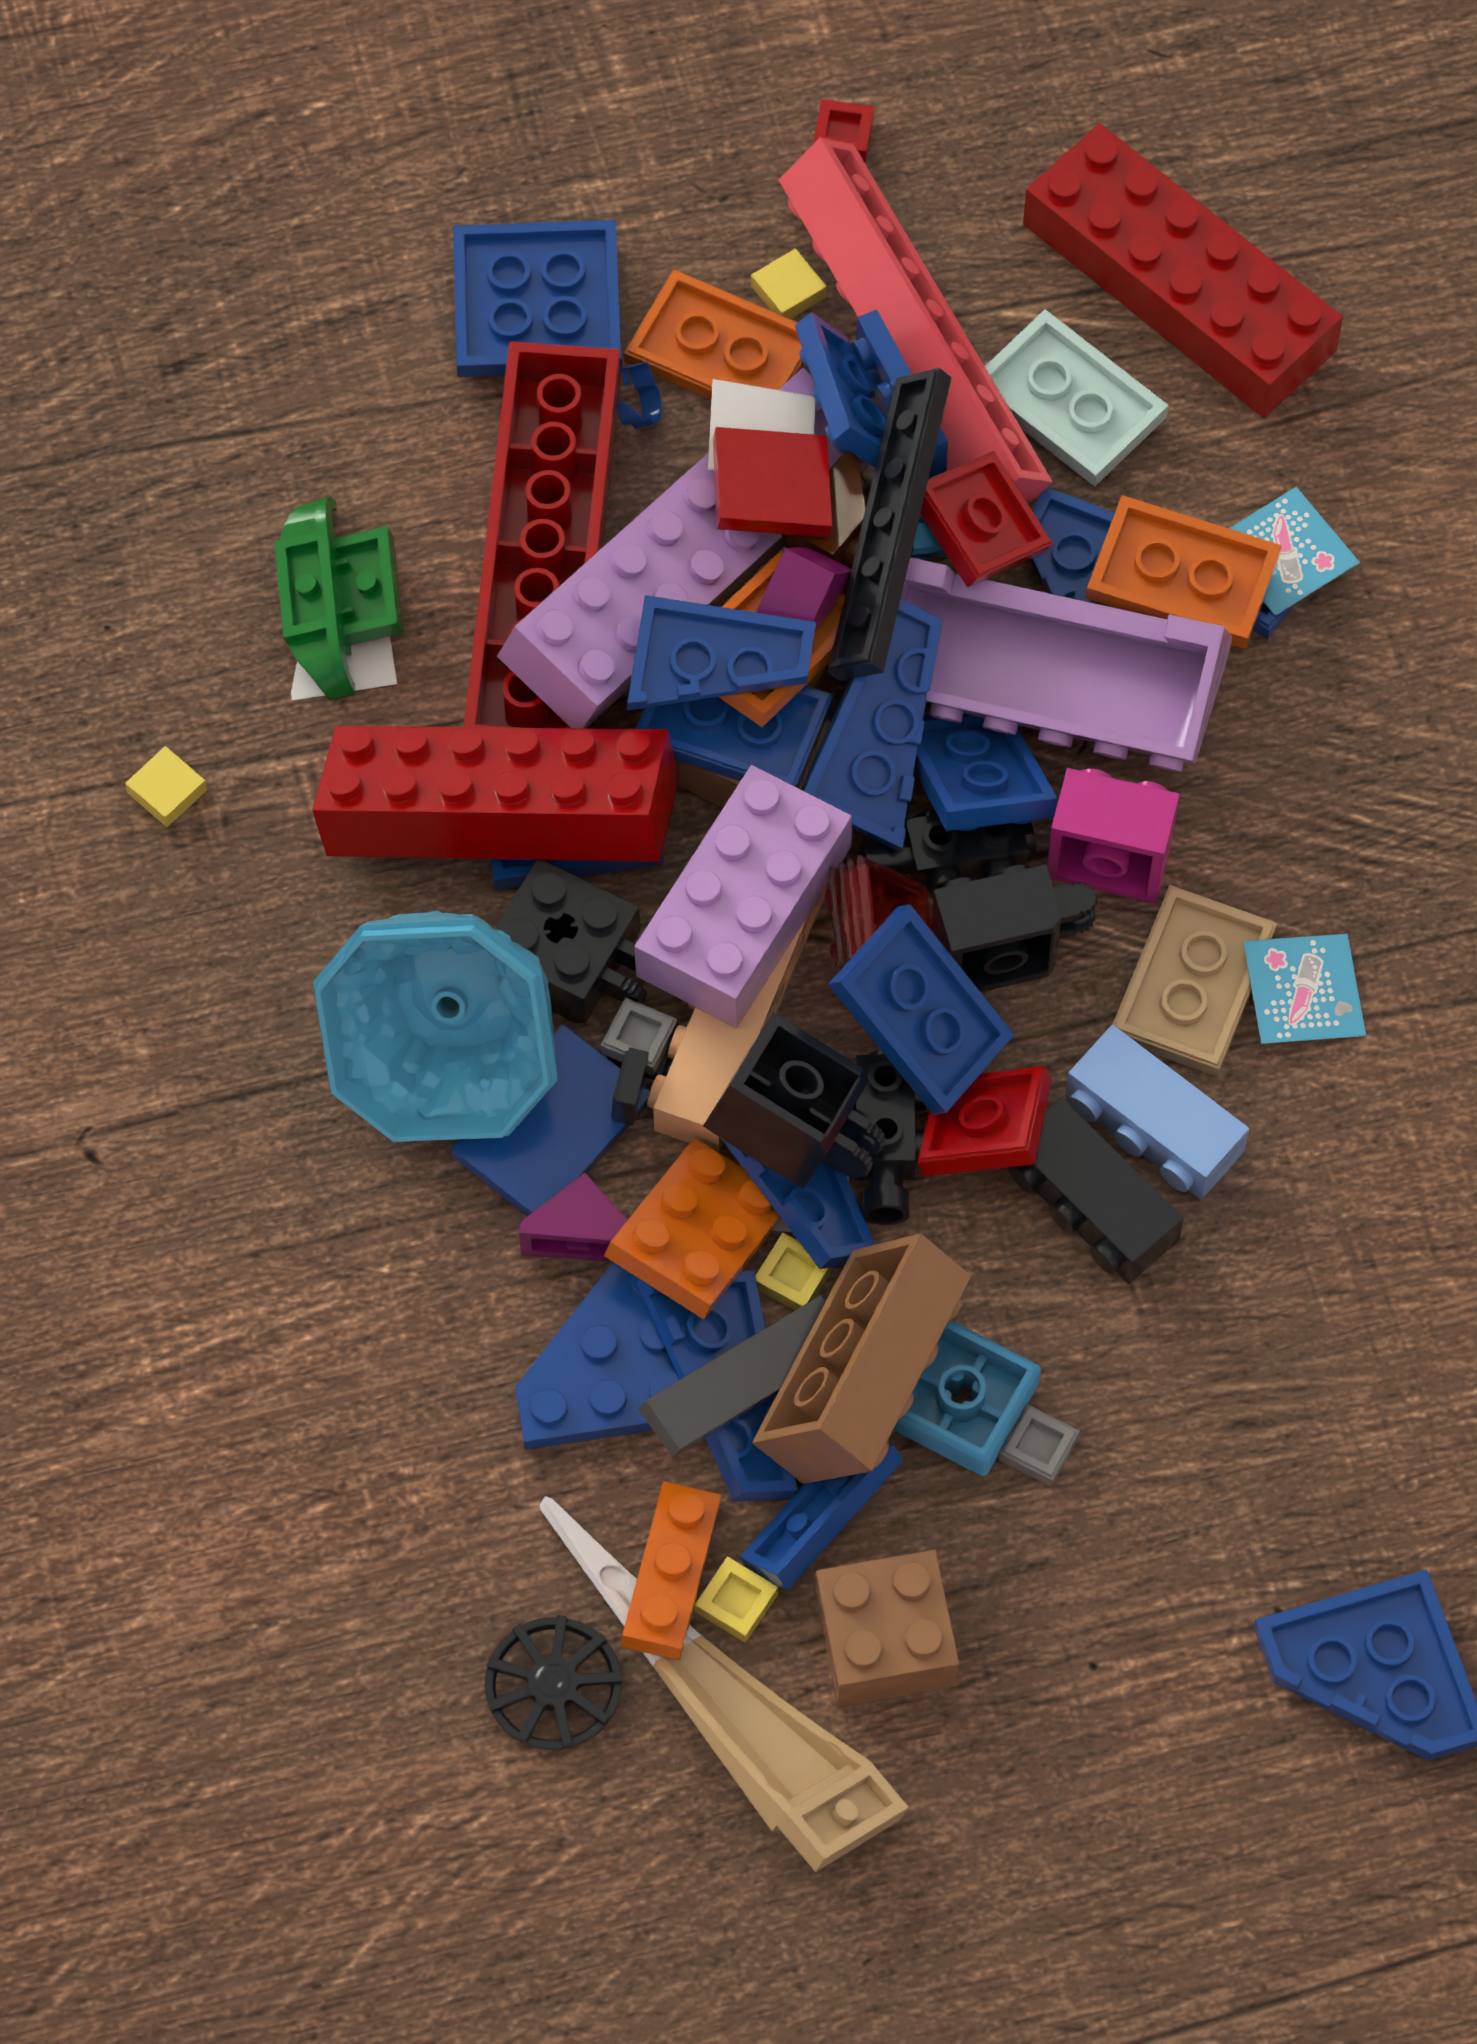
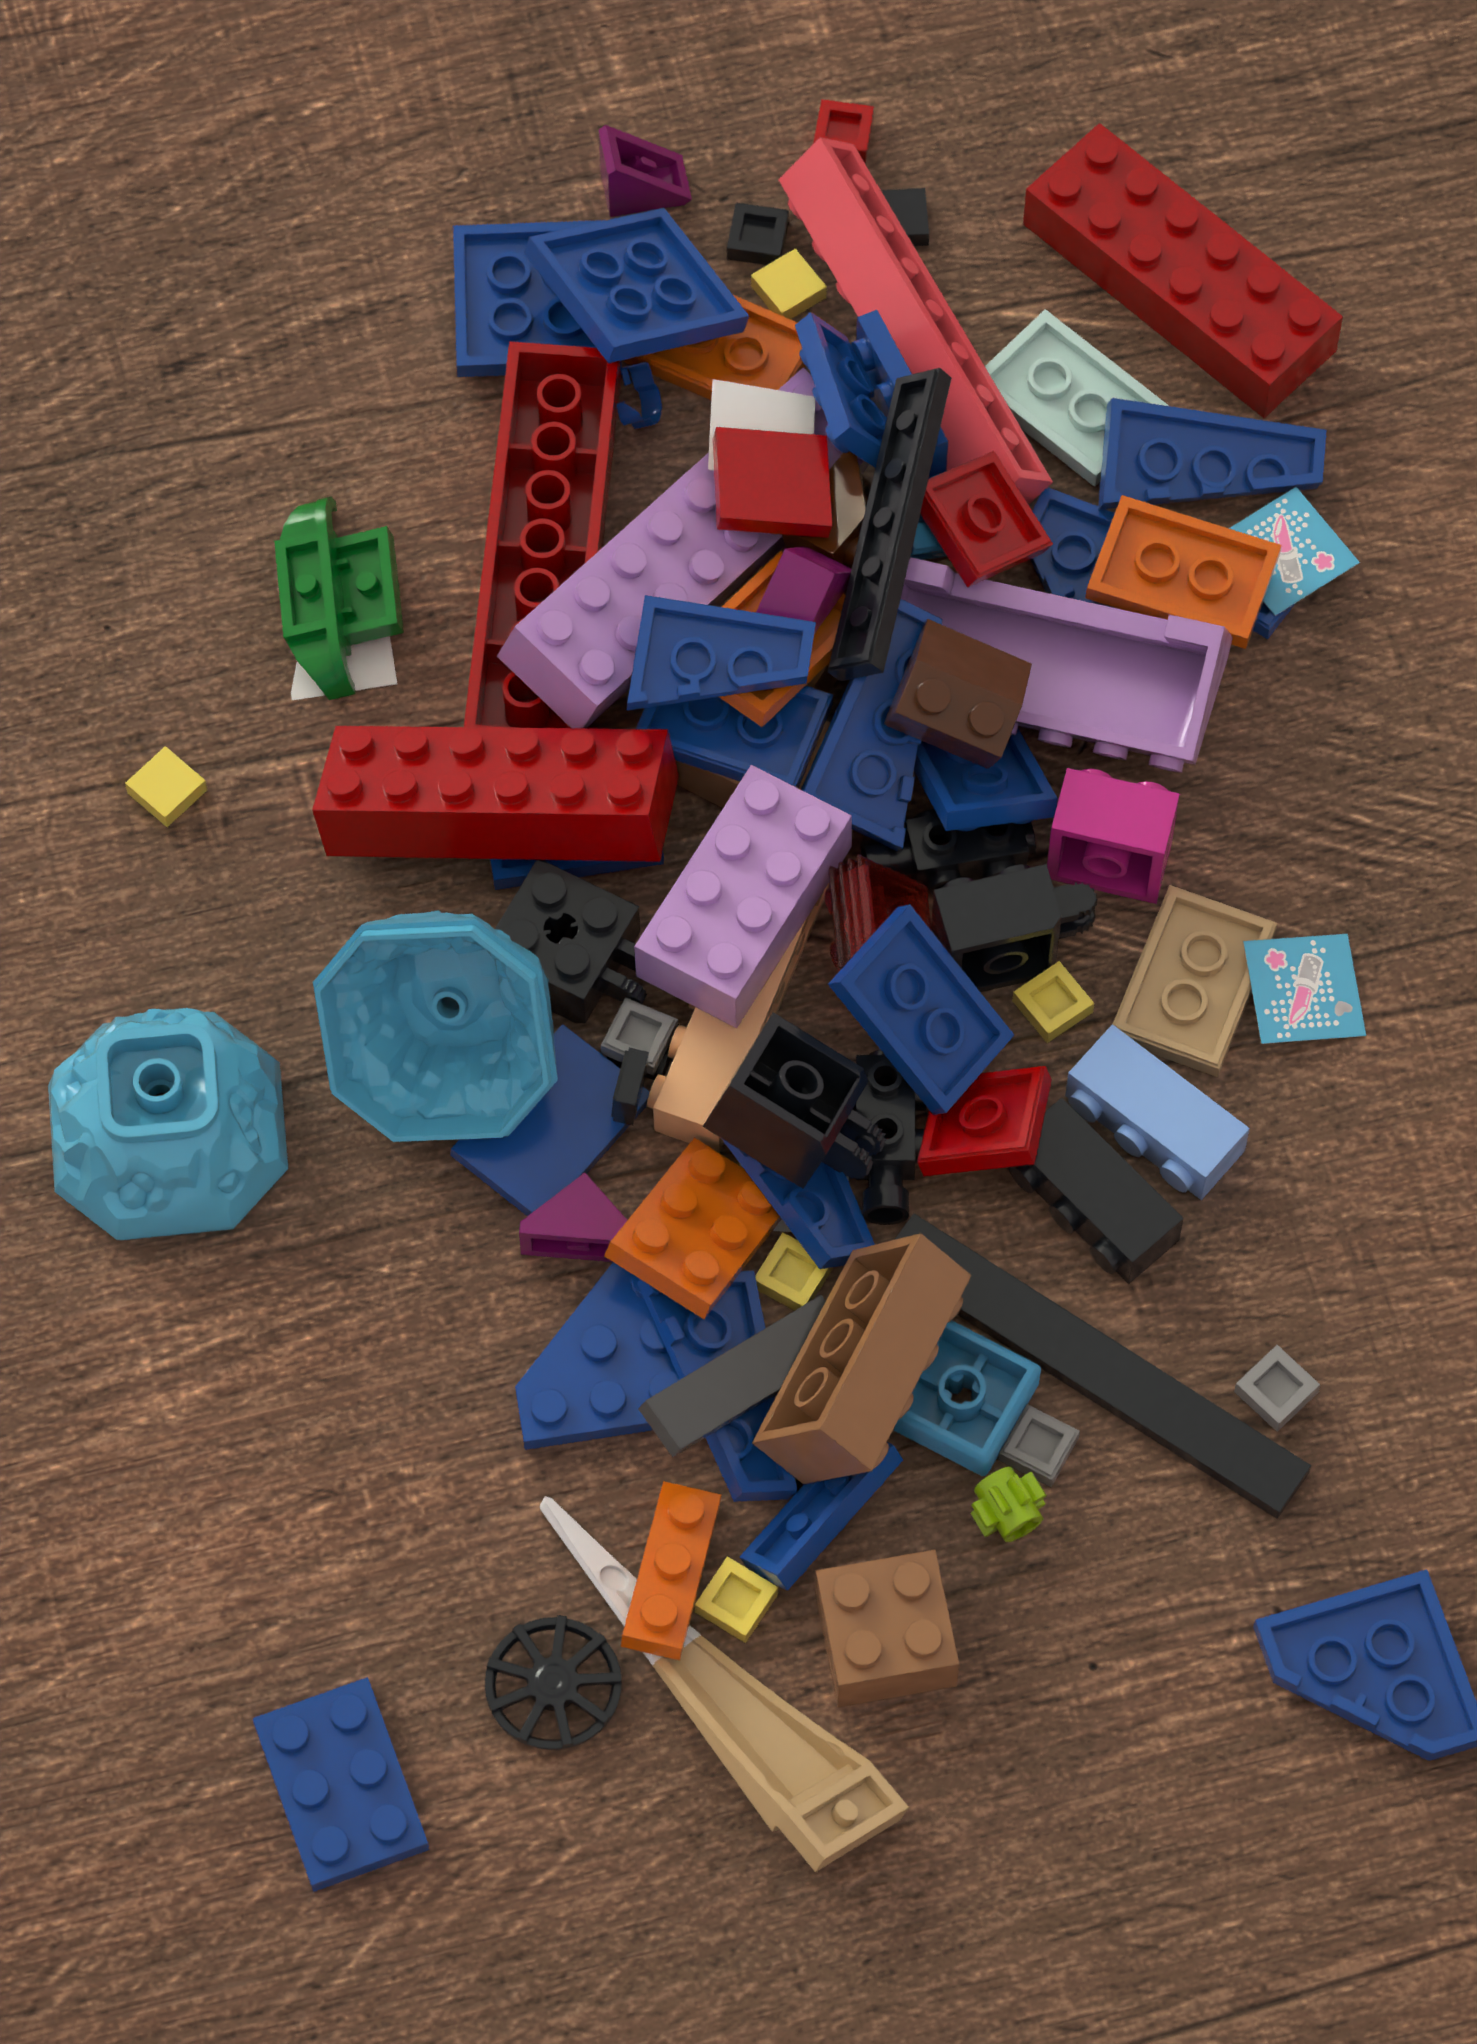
(174, 1158): none -> medium azure rock
(340, 1784): none -> blue plate
(636, 285): none -> blue plate
(640, 174): none -> magenta slope
(757, 234): none -> black tile
(911, 211): none -> black tile
(959, 695): none -> reddish brown slope
(1008, 1504): none -> lime gear
(1053, 1002): none -> light yellow tile
(1121, 1380): none -> black tile
(1199, 455): none -> blue wing
(1277, 1388): none -> light grey plate

